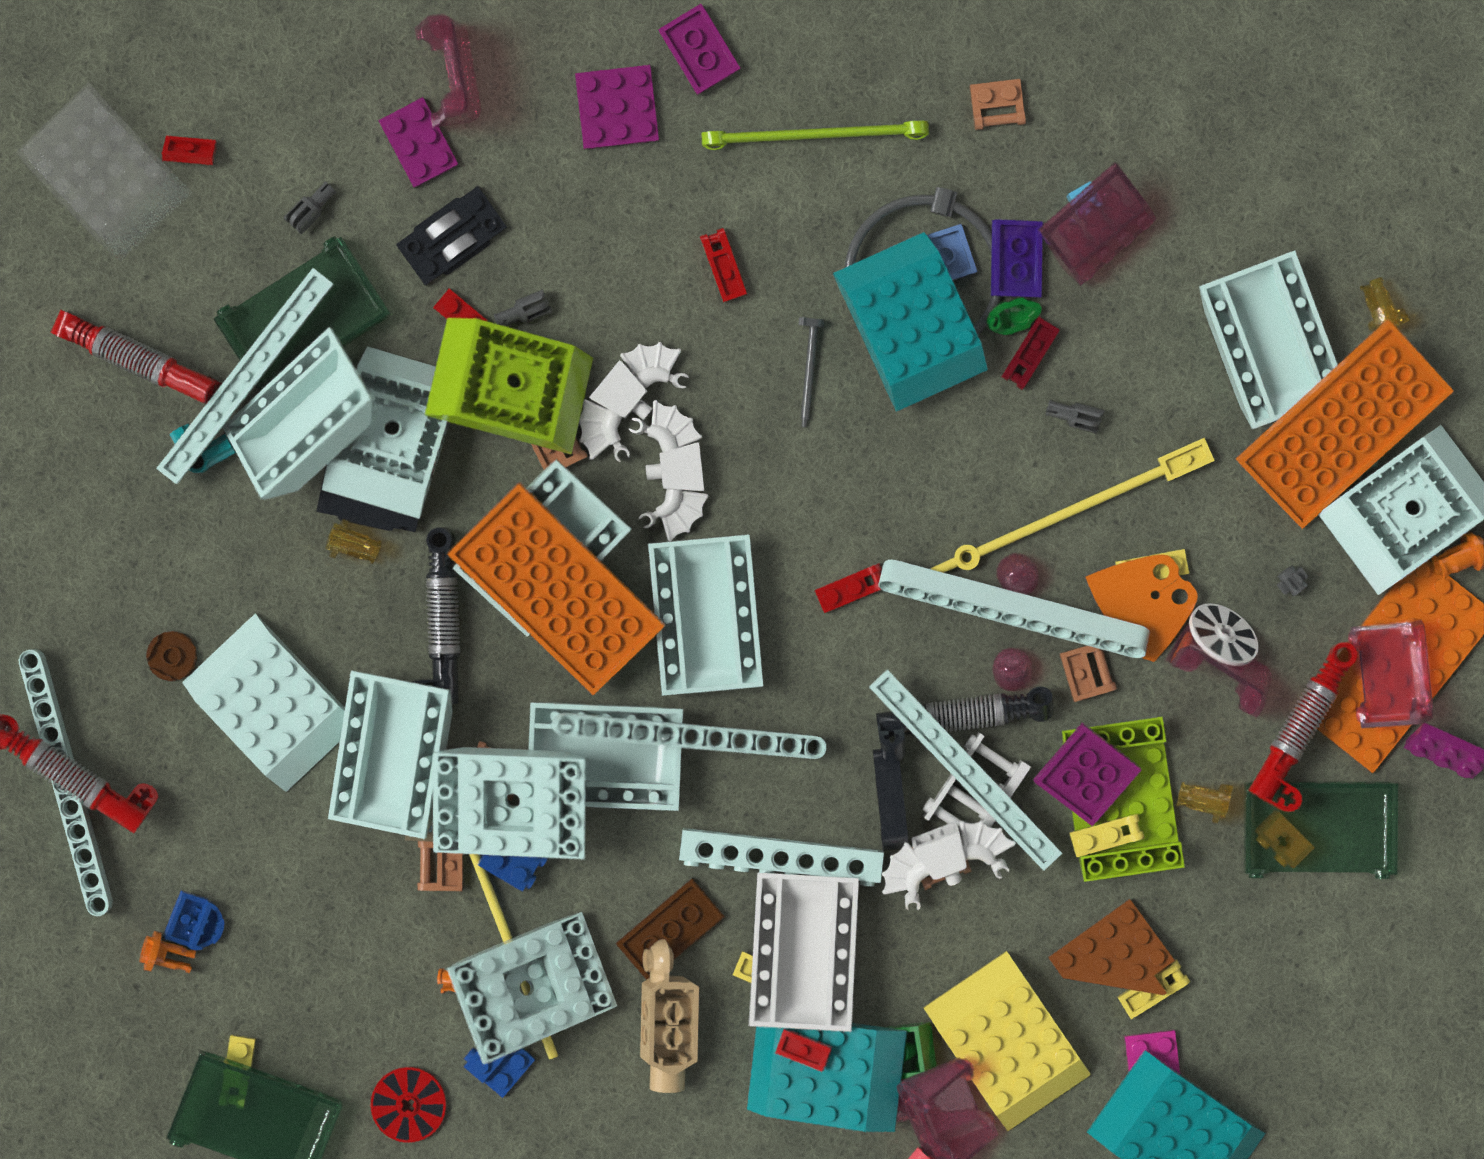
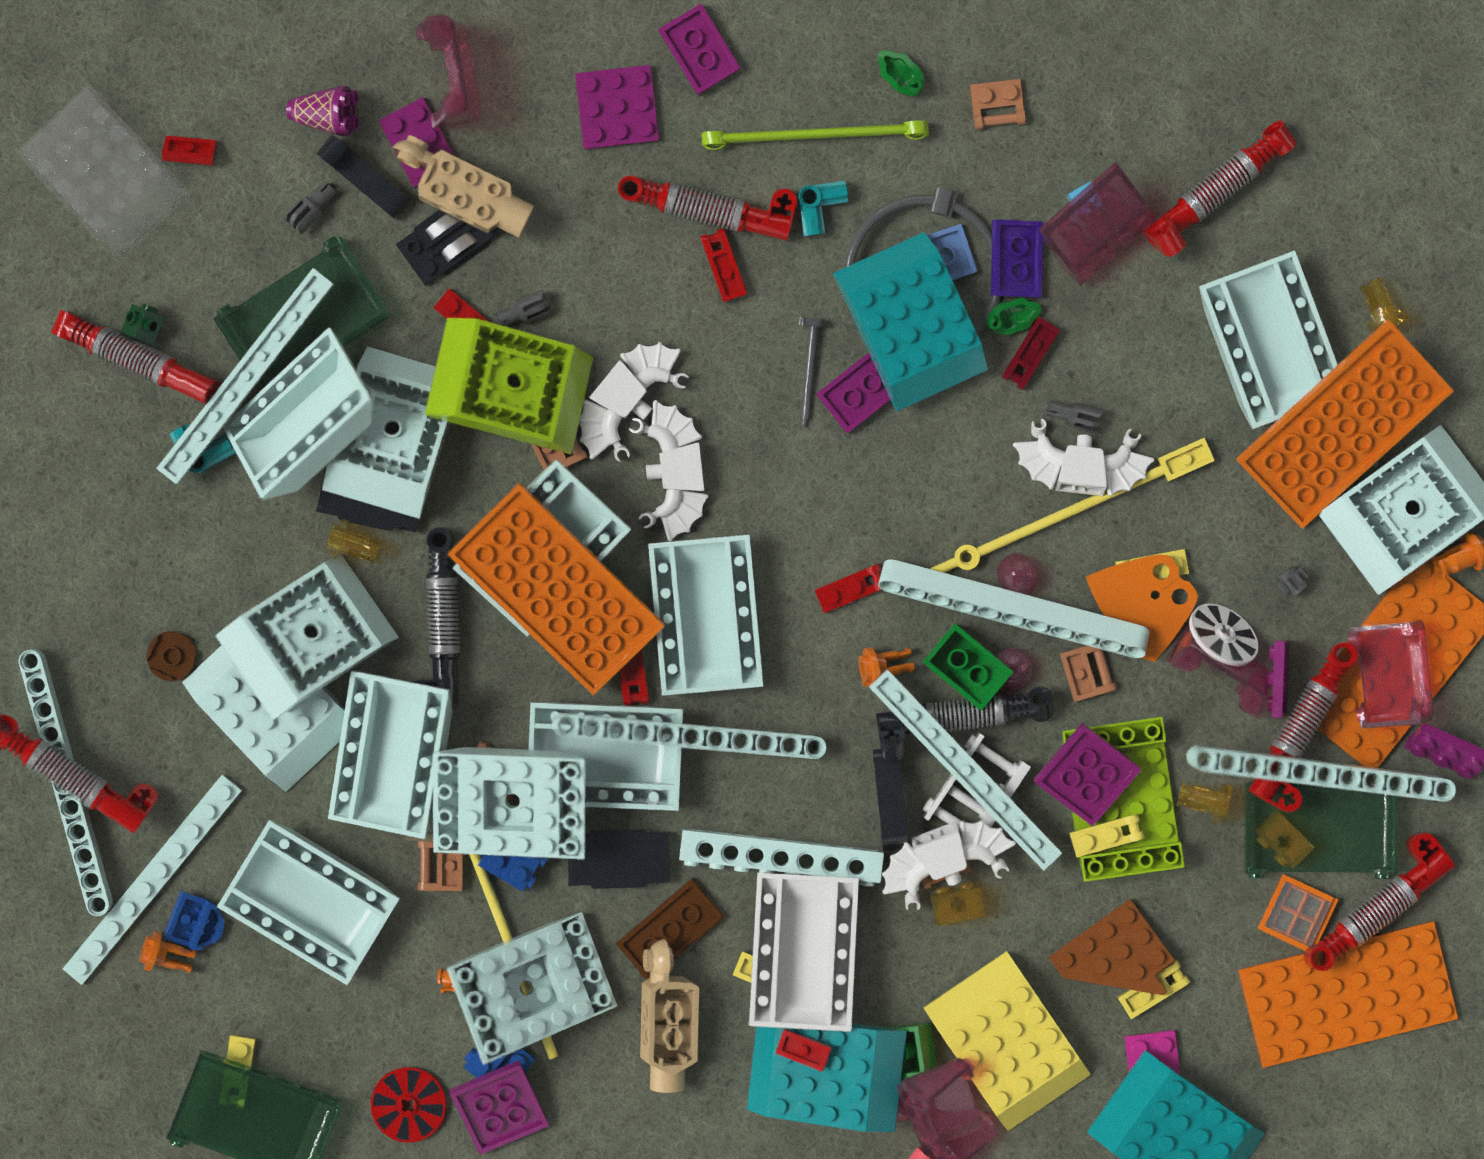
(143, 323): none -> dark green brick
(152, 879): none -> light aqua plate
(285, 663): none -> light aqua slope
(309, 901): none -> light aqua slope
(326, 110): none -> magenta cone
(363, 176): none -> black beam
(464, 189): none -> tan brick
(499, 1107): none -> magenta plate
(621, 859): none -> black piece
(634, 674): none -> red plate
(728, 213): none -> red piece
(825, 195): none -> teal piece
(855, 394): none -> magenta plate
(873, 665): none -> orange piece
(900, 73): none -> green arm
(967, 667): none -> green slope
(971, 908): none -> clear yellow brick
(1082, 467): none -> white torso
(1195, 205): none -> red piece
(1279, 678): none -> magenta plate
(1297, 913): none -> clear piece
(1310, 770): none -> light aqua beam
(1368, 994): none -> orange plate
(1402, 891): none -> red piece

